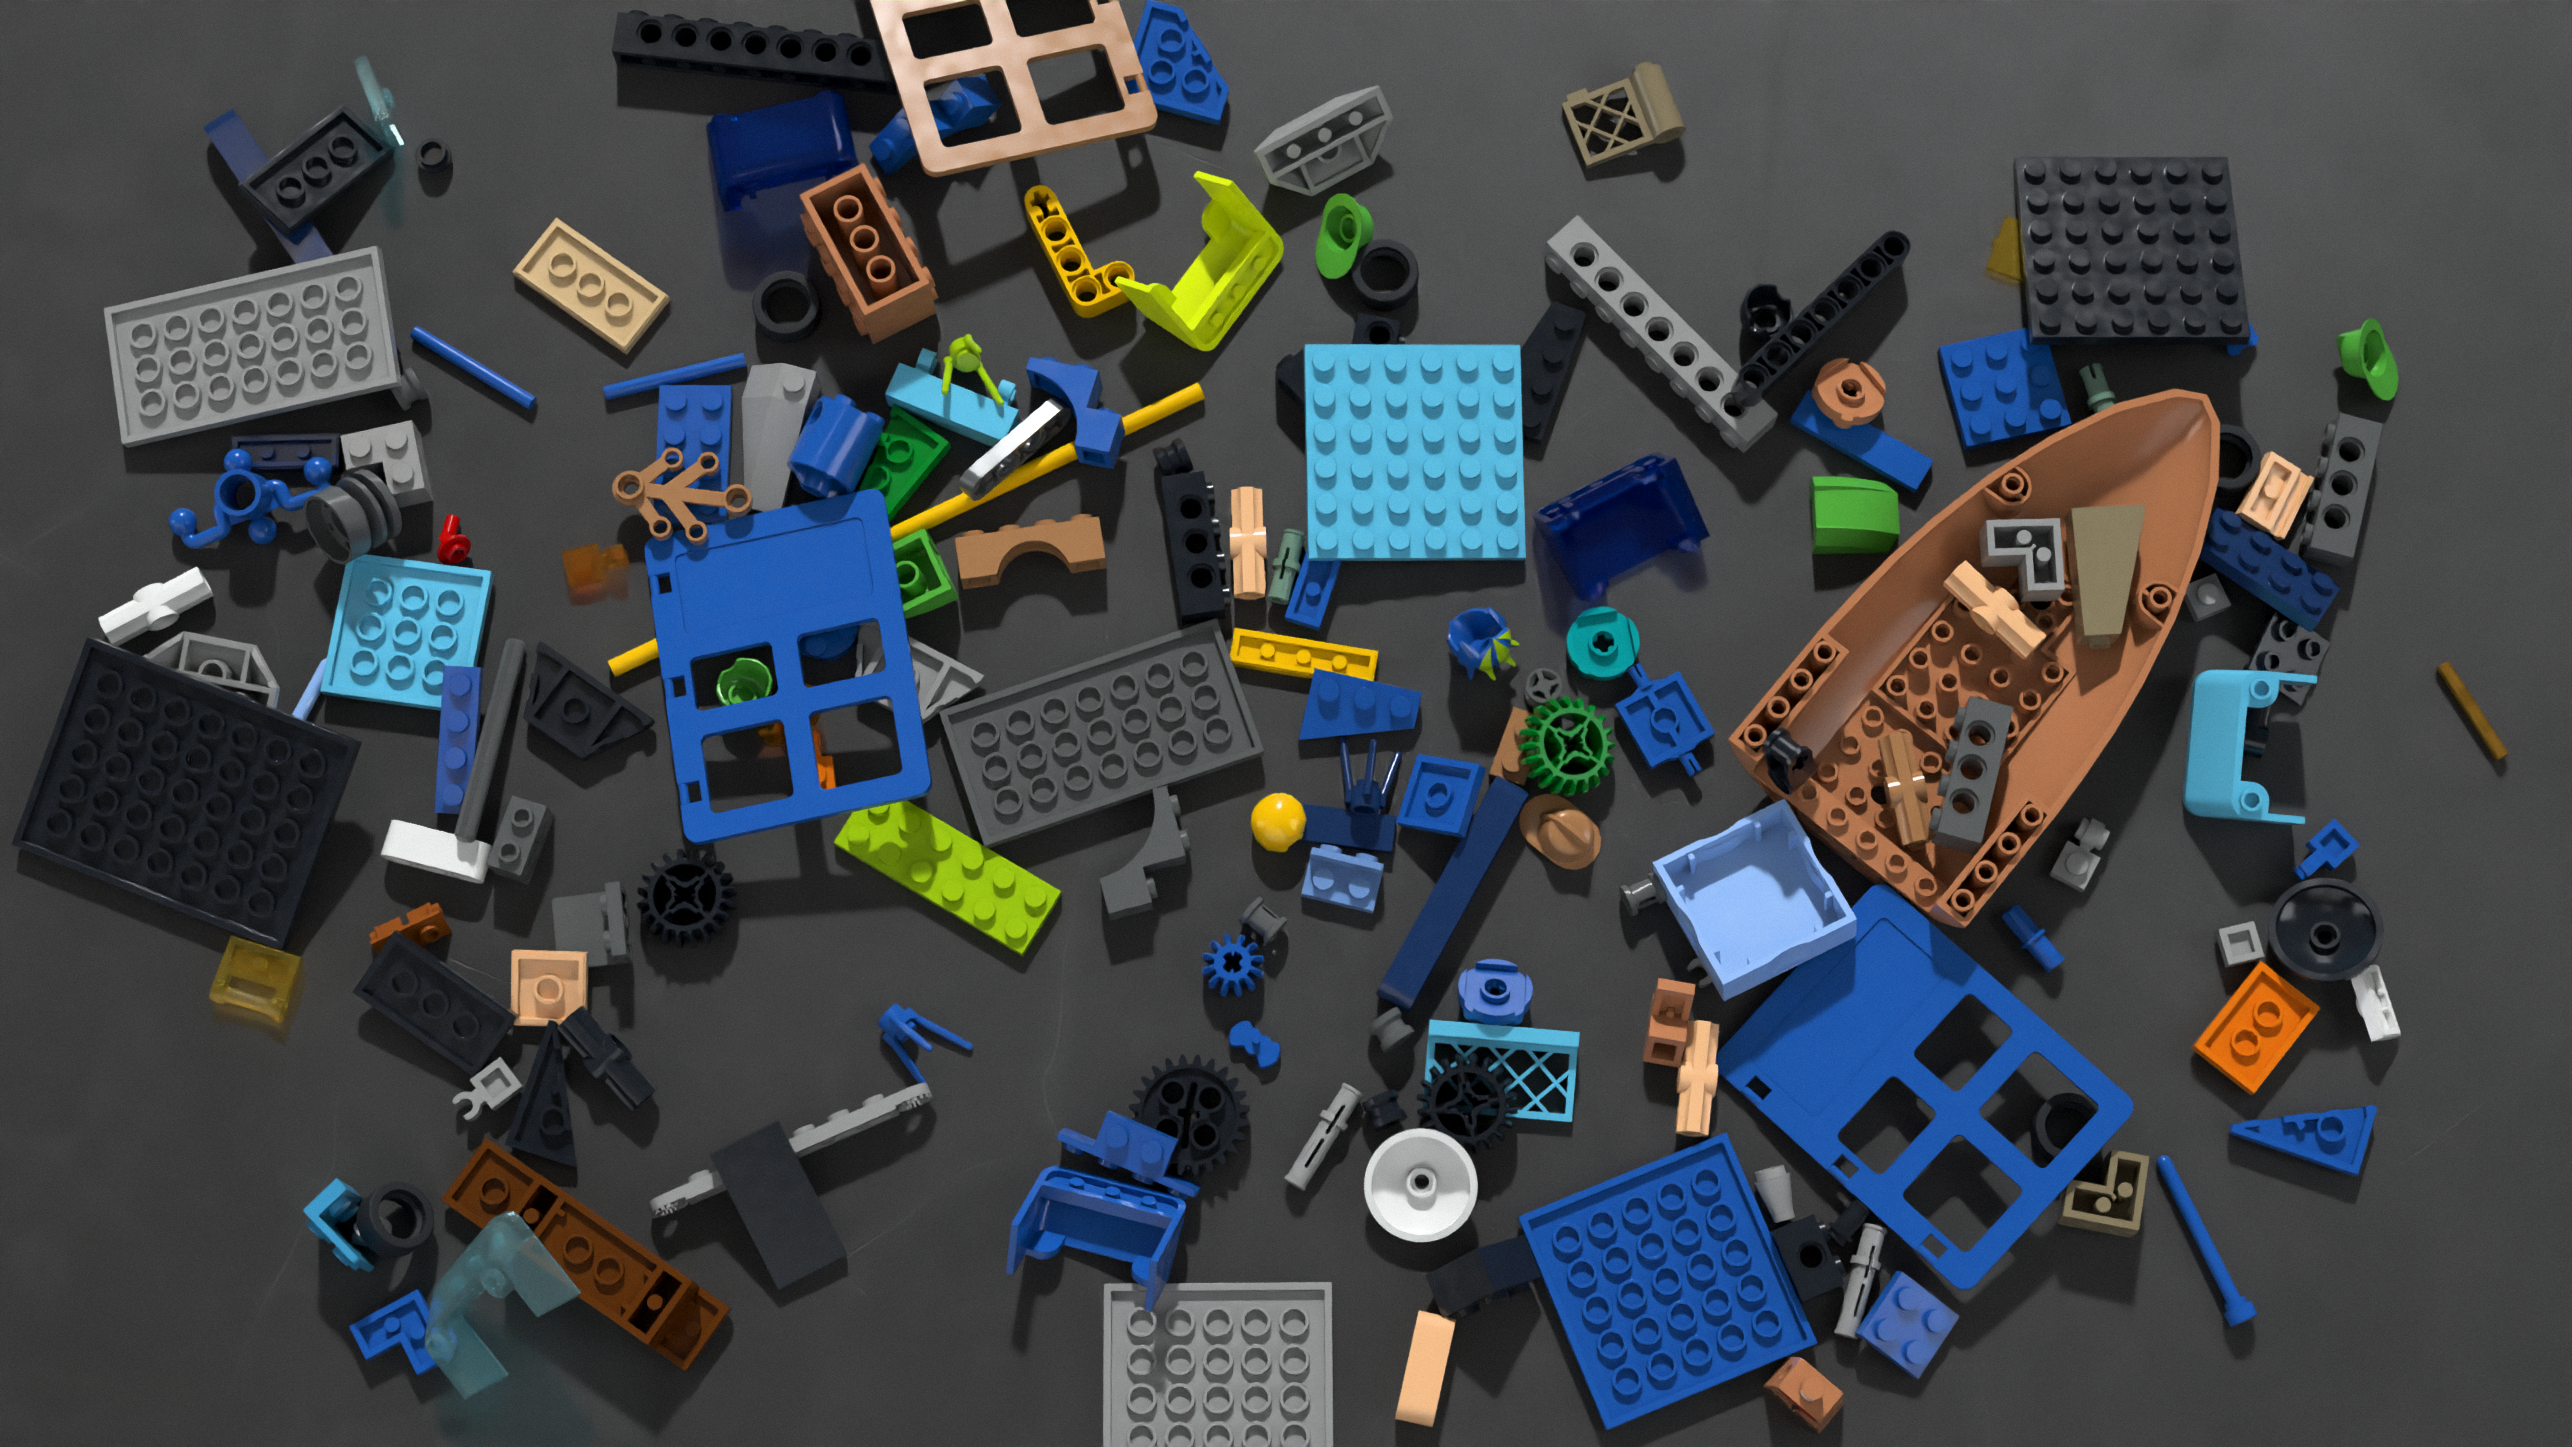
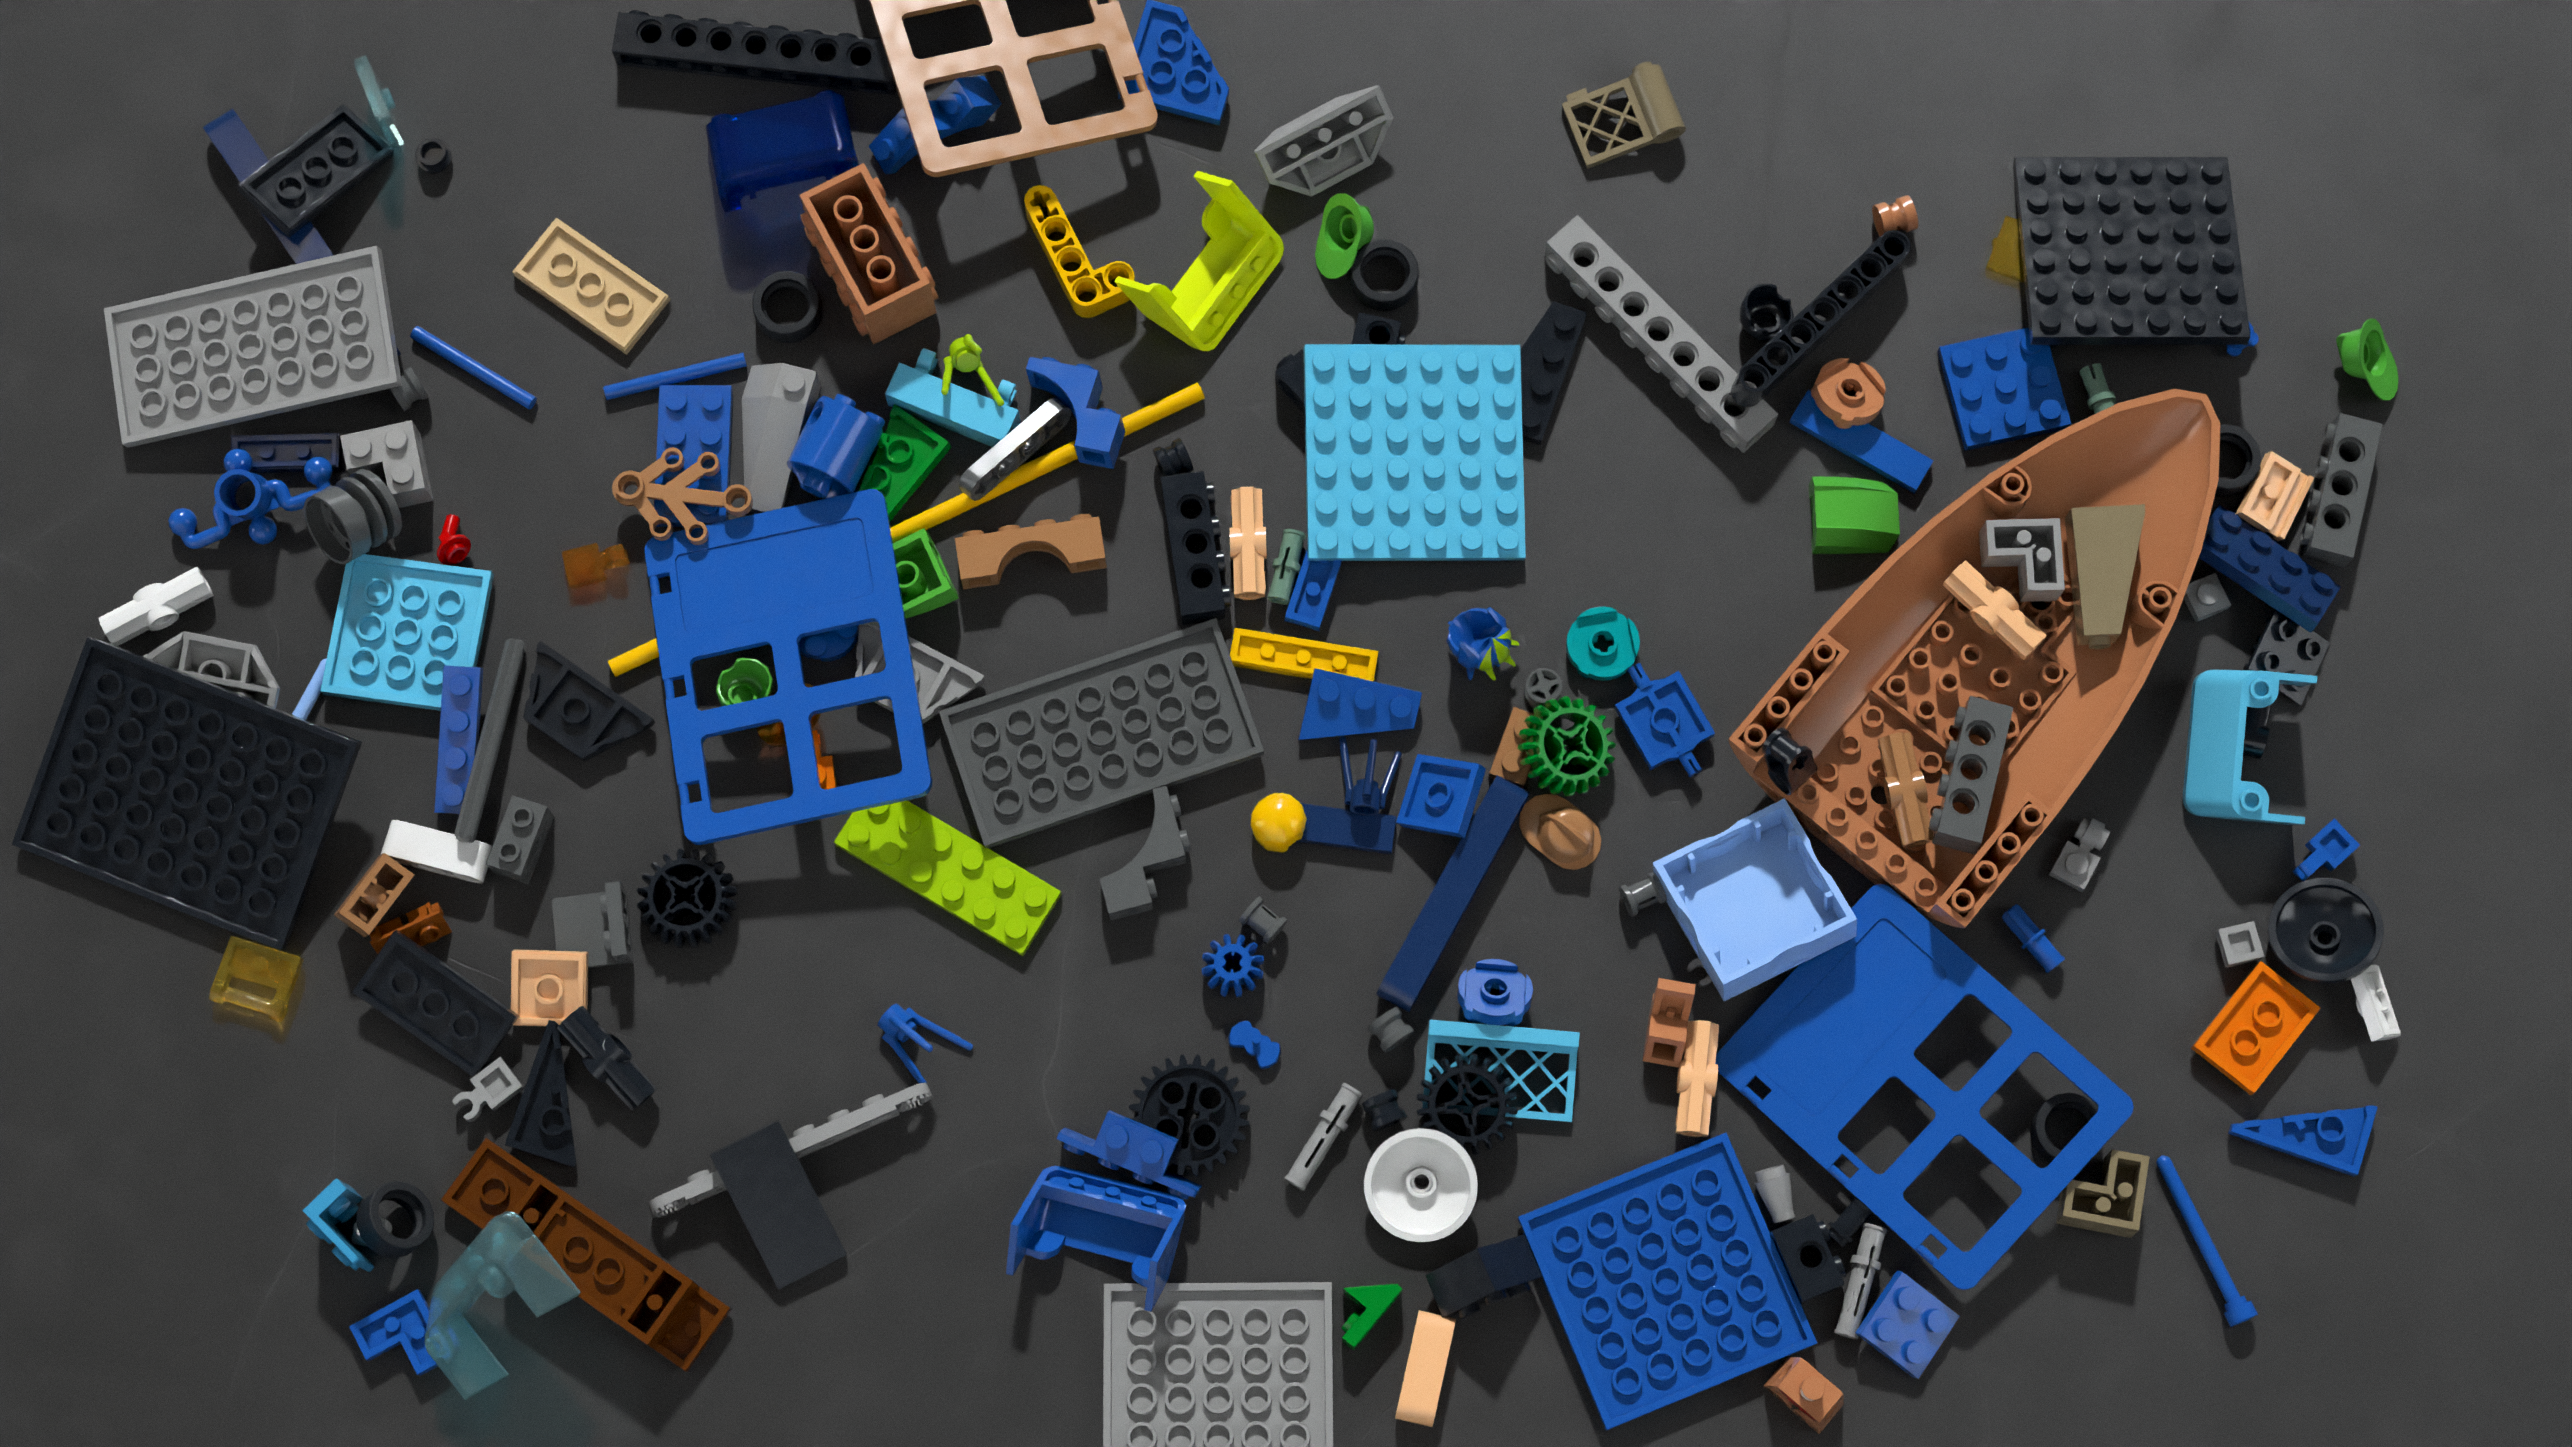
(374, 895): none -> medium nougat brick
(1343, 878): medium blue bracket -> none
(1375, 1302): none -> green slope
(1621, 523): clear blue windscreen -> none
(1897, 216): none -> nougat wheel
(2472, 710): pearl gold bar -> none

